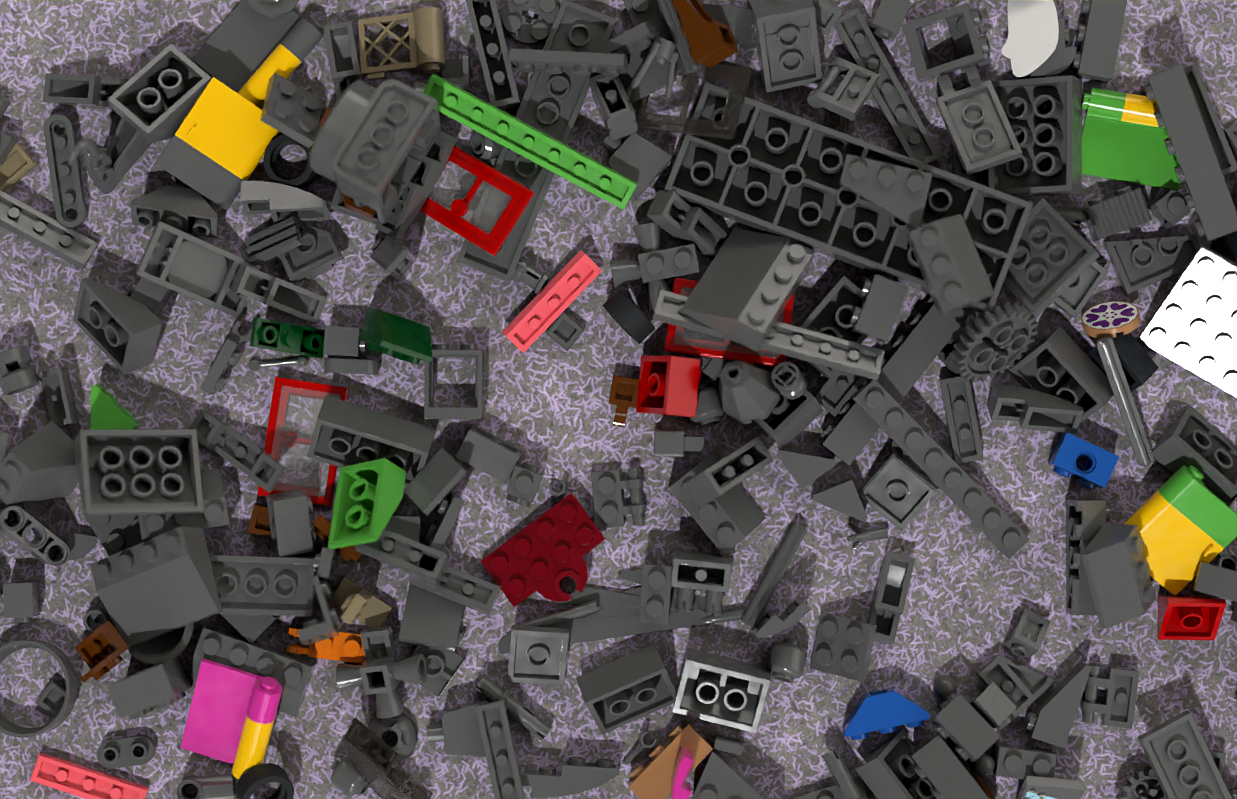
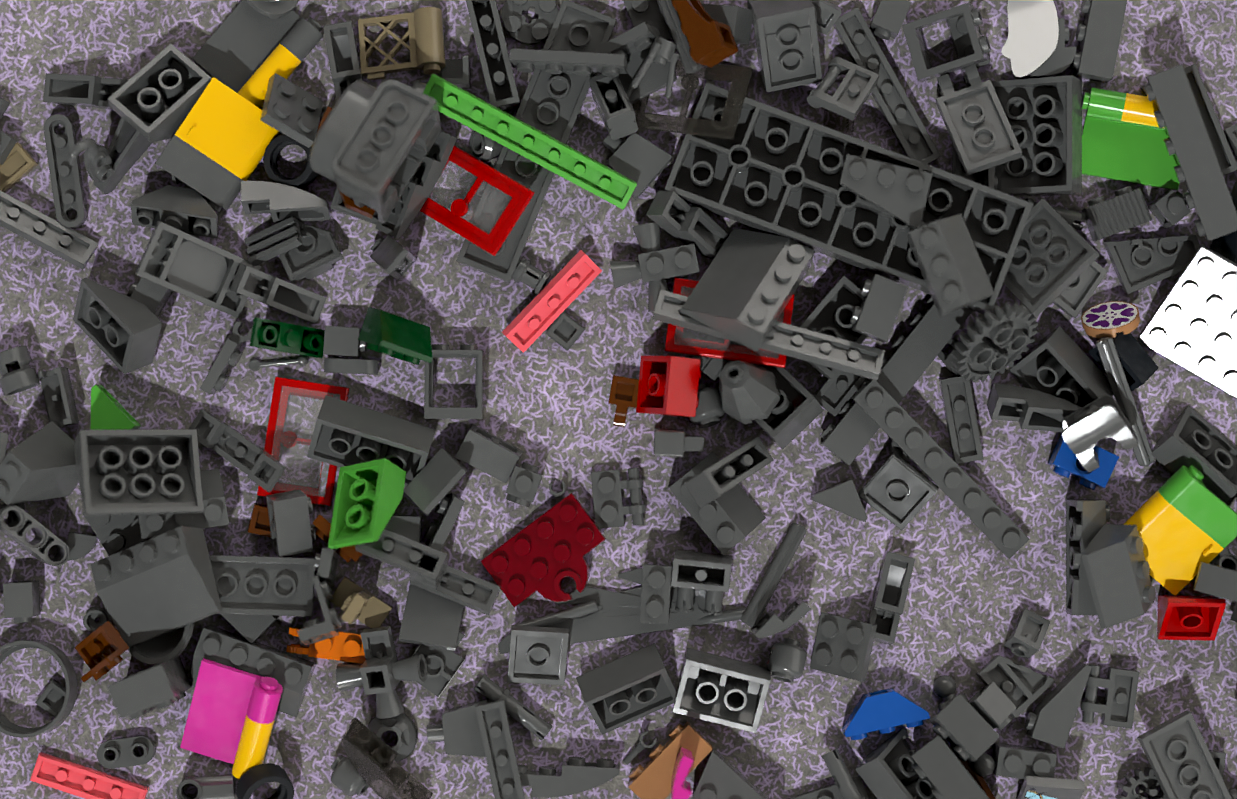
(628, 316): black tyre -> none
(728, 744): dark grey tile -> none
(793, 385): dark grey wheel -> none
(804, 467): dark grey slope -> none
(865, 535): dark grey bar -> none
(1094, 422): none -> dark grey piece

